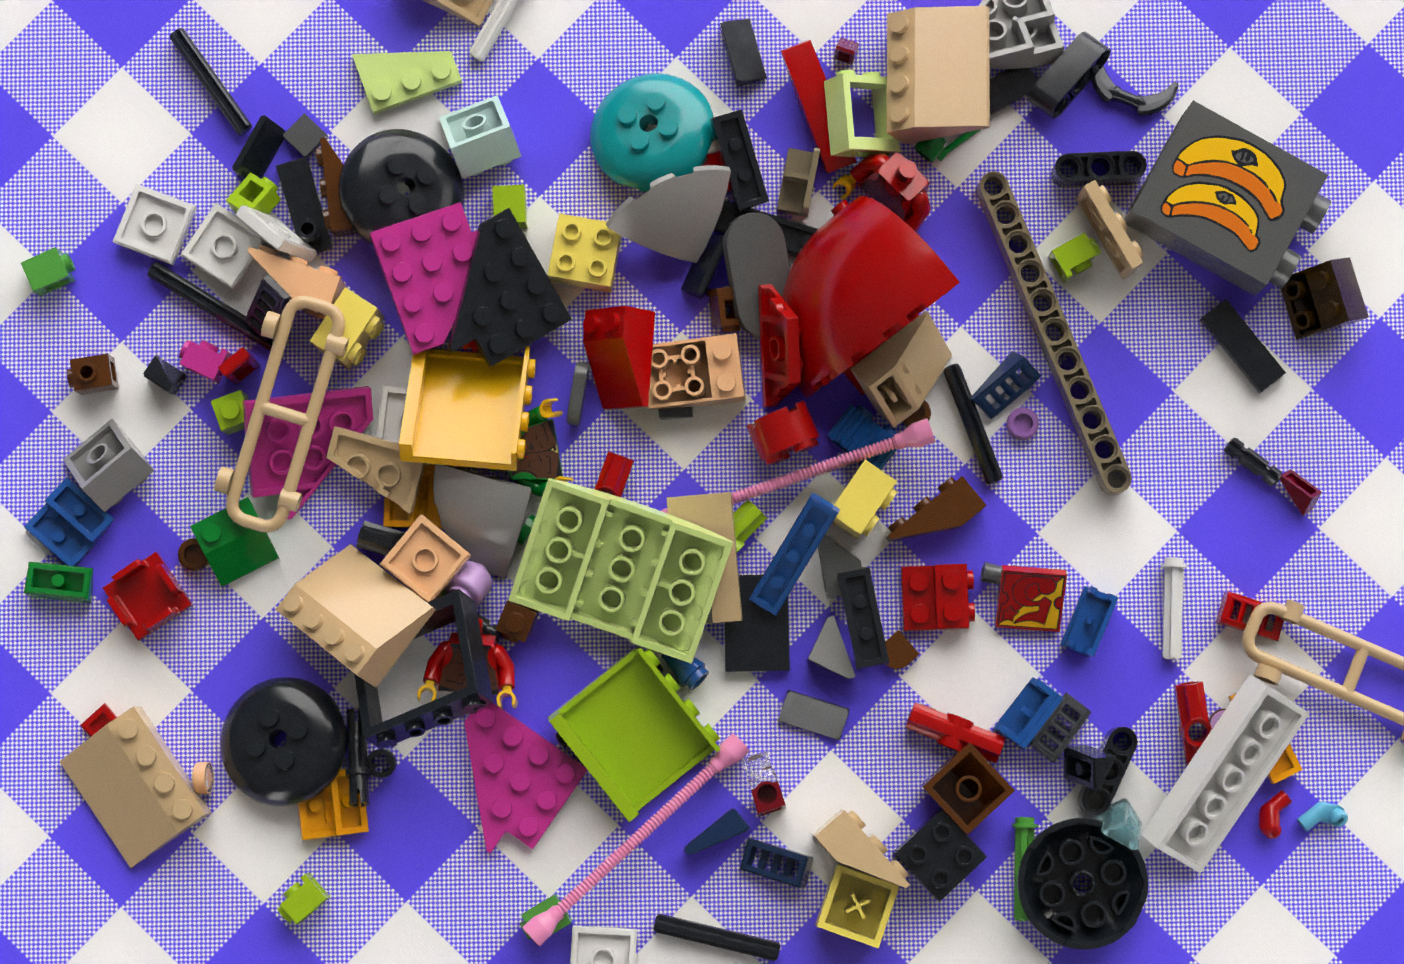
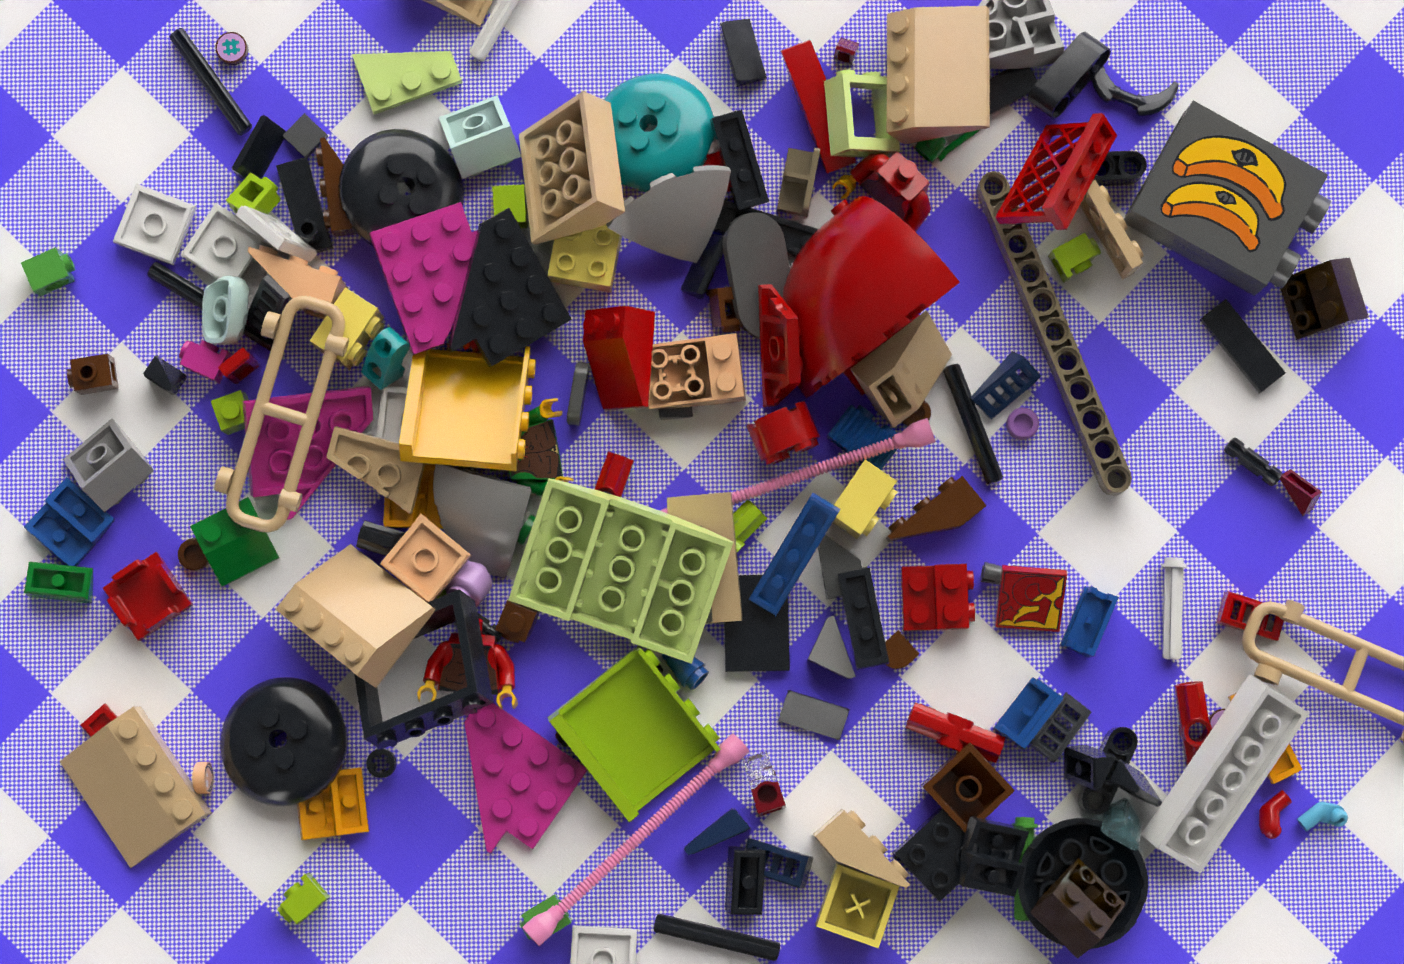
(225, 310): none -> light aqua piece
(231, 48): none -> tile
(357, 761): black pin -> none
(388, 354): none -> teal leg
(571, 169): none -> tan slope
(745, 881): none -> black slope
(992, 856): none -> black slope
(1070, 180): none -> red fence
(1078, 908): none -> dark brown slope
(1134, 783): none -> black slope

